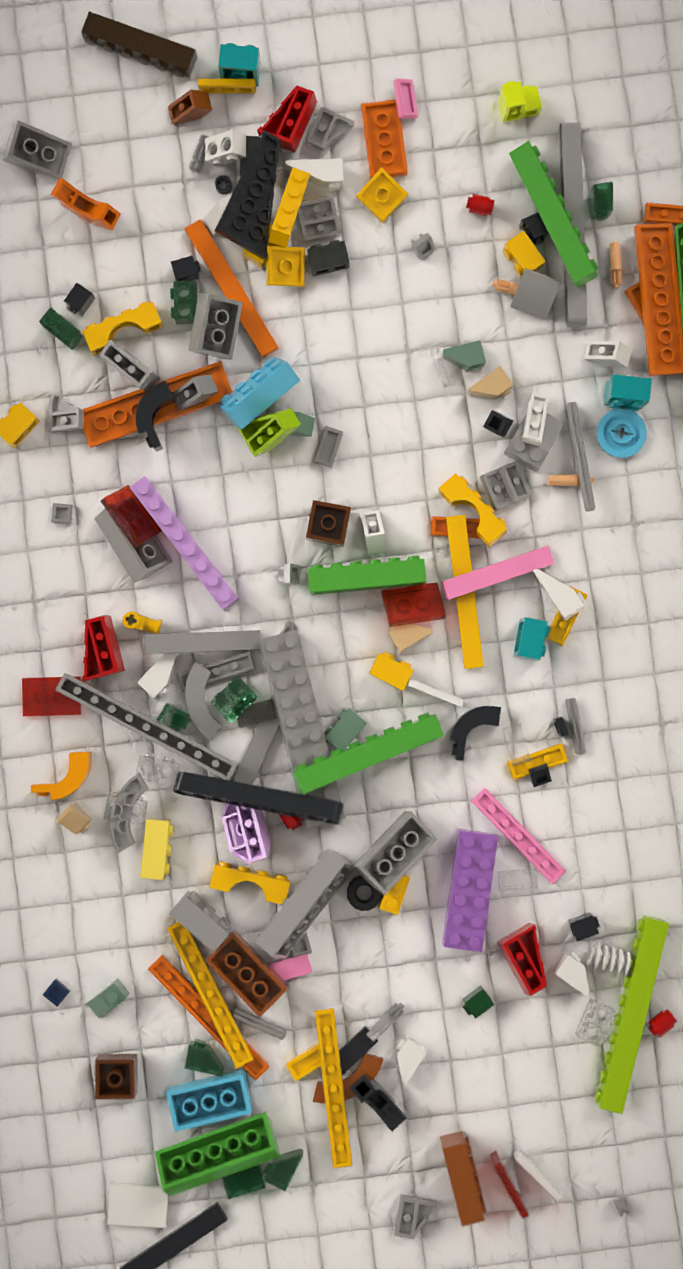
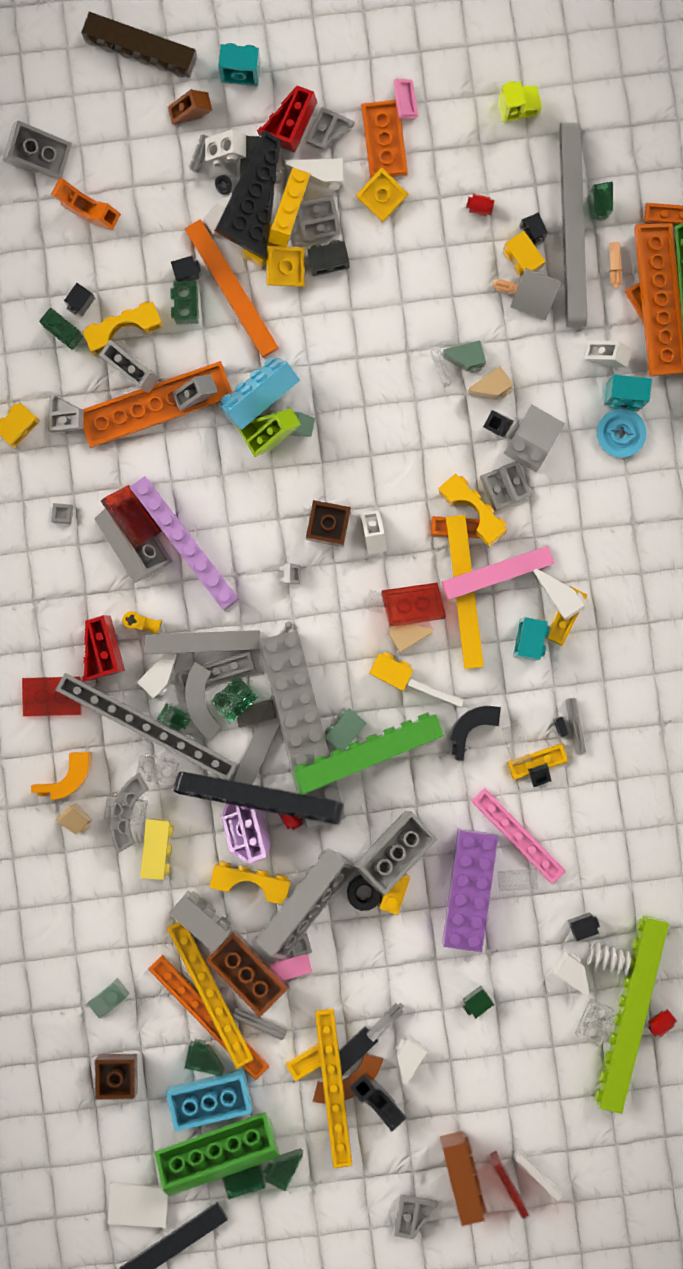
(56, 992): dark blue tile -> none
(148, 407): black arch -> none
(215, 326): light grey brick -> none
(227, 86): yellow tile -> none
(328, 447): light grey tile -> none
(366, 576): bright green brick -> none
(423, 246): light grey tile -> none
(524, 958): red wedge -> none
(535, 419): white tile -> none
(553, 214): bright green brick -> none
(565, 480): light nougat piece -> none
(580, 455): light grey axle -> none
(621, 1206): light grey bush -> none

